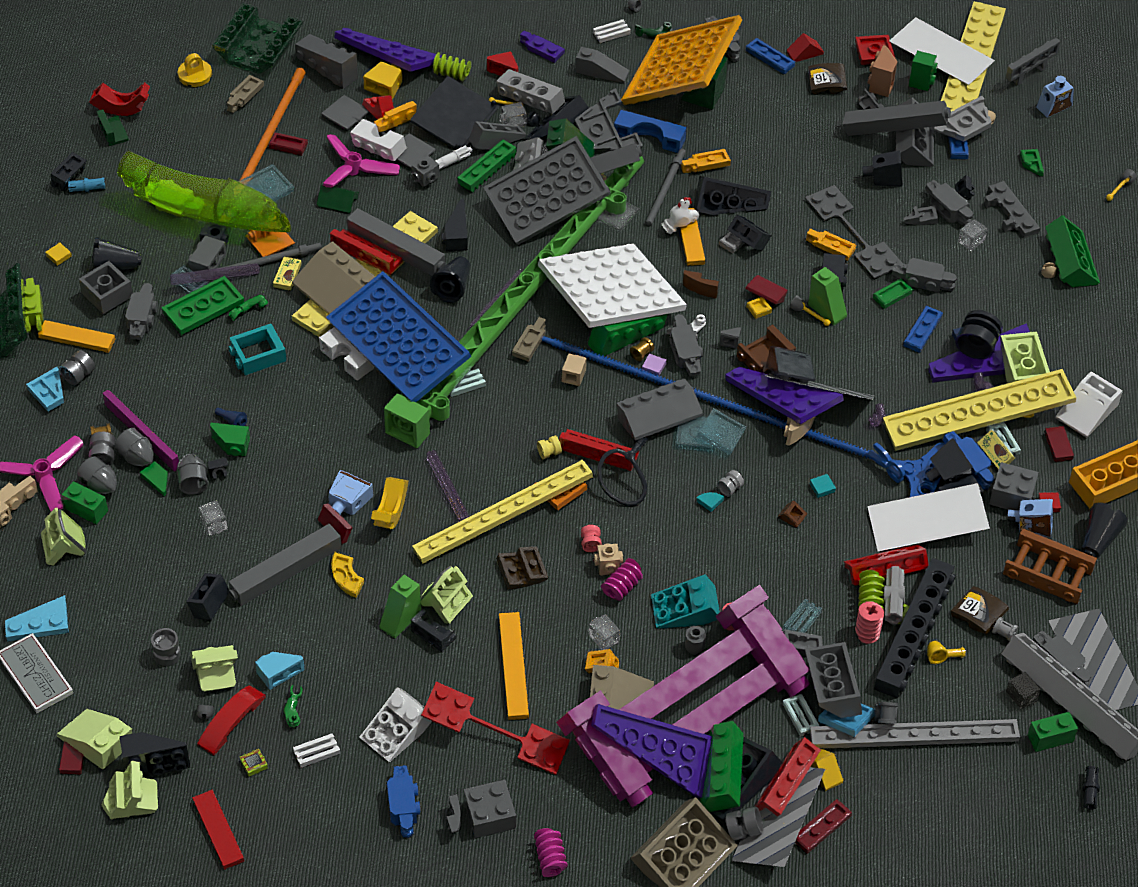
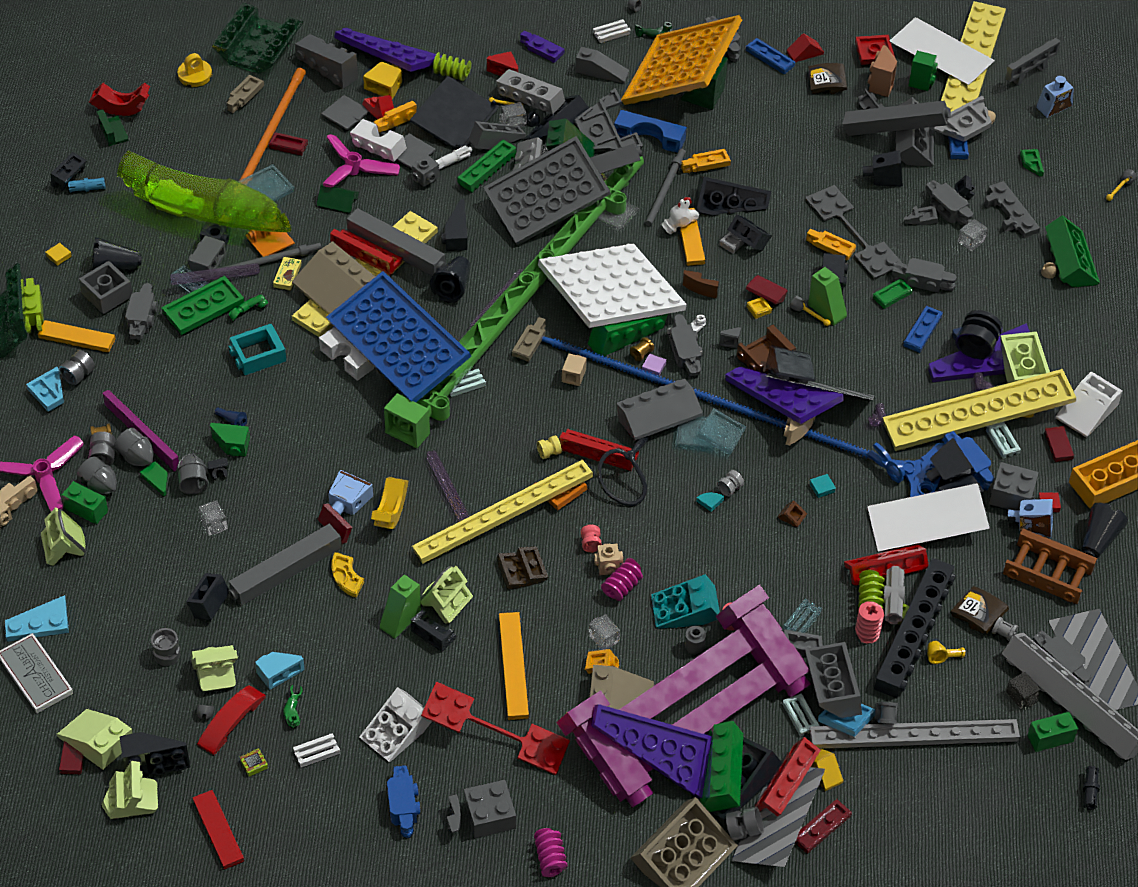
(995, 449): light yellow tile -> none

